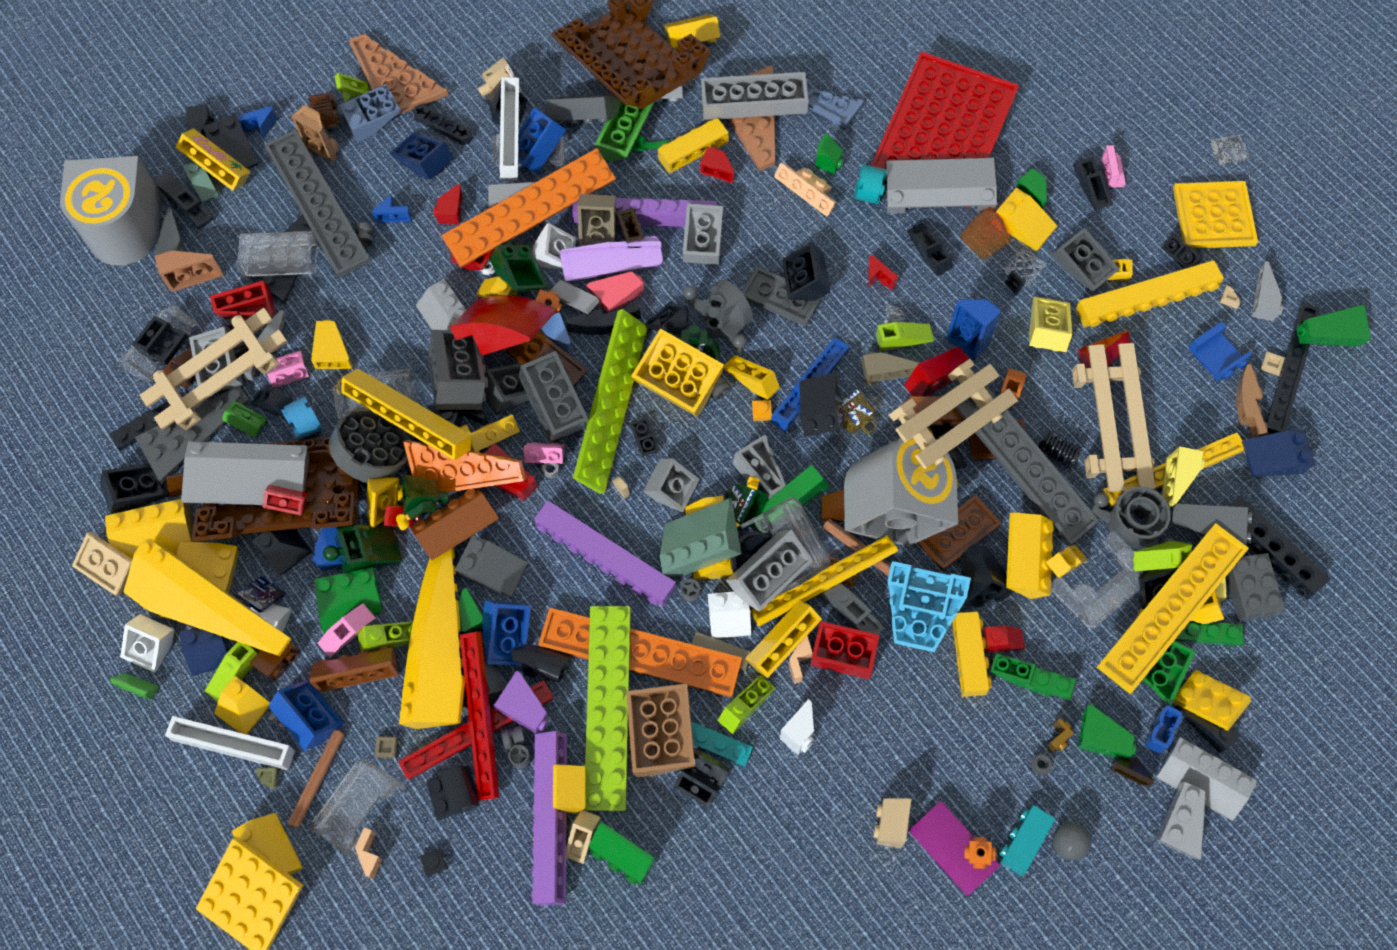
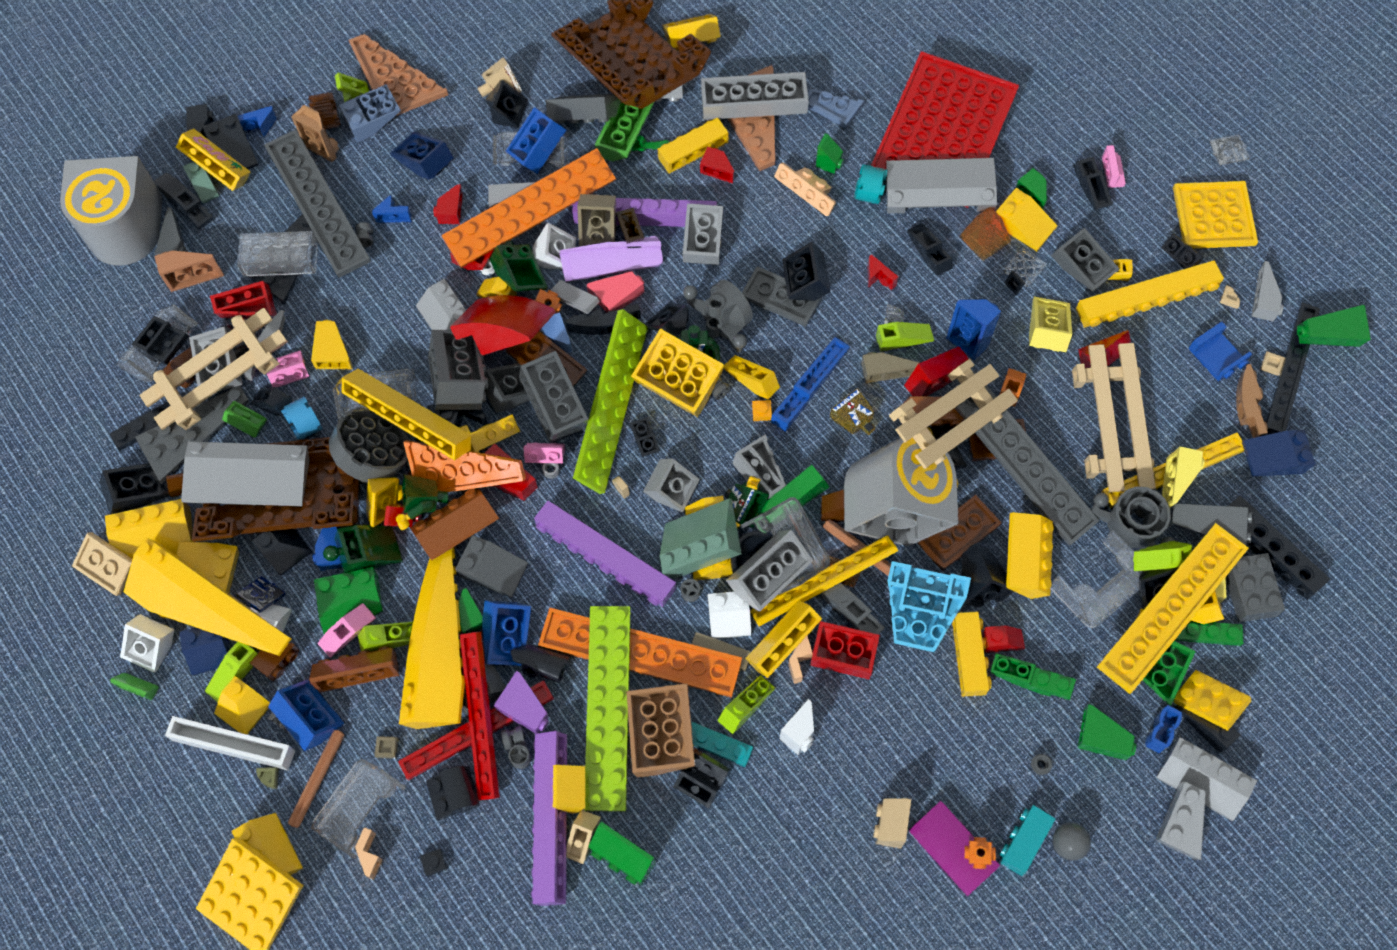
(284, 500): red slope -> none
(442, 124): black beam -> none
(509, 128): white brick -> none
(821, 405): black slope -> none
(1060, 448): black piece -> none
(1060, 741): pearl gold bracket -> none
(1066, 561): yellow slope -> none
(1133, 770): dark brown slope -> none

